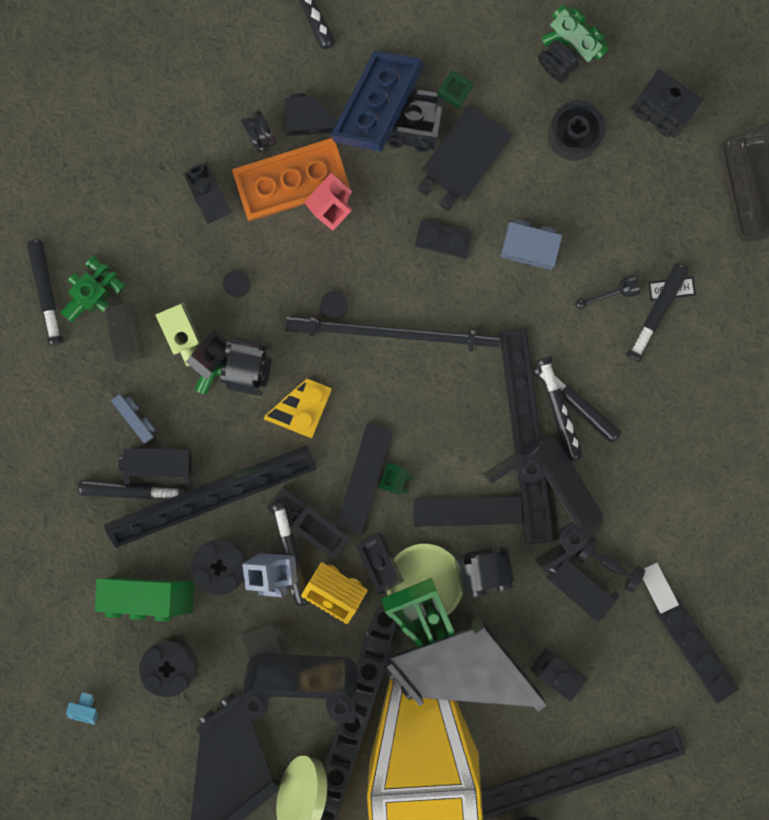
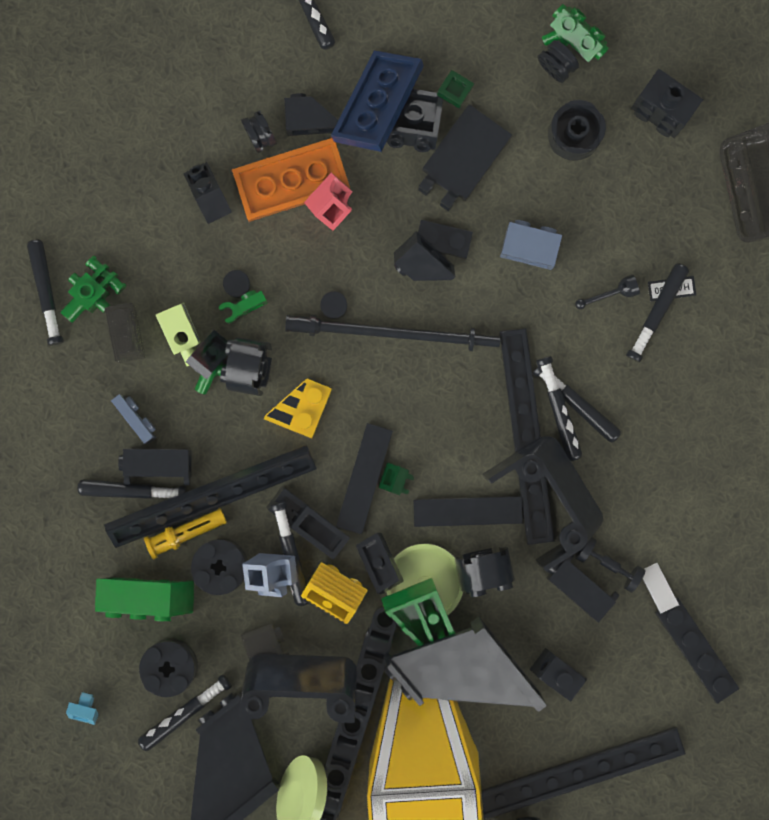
(170, 534): none -> yellow pin
(181, 715): none -> black piece
(249, 303): none -> green plate
(422, 261): none -> black slope

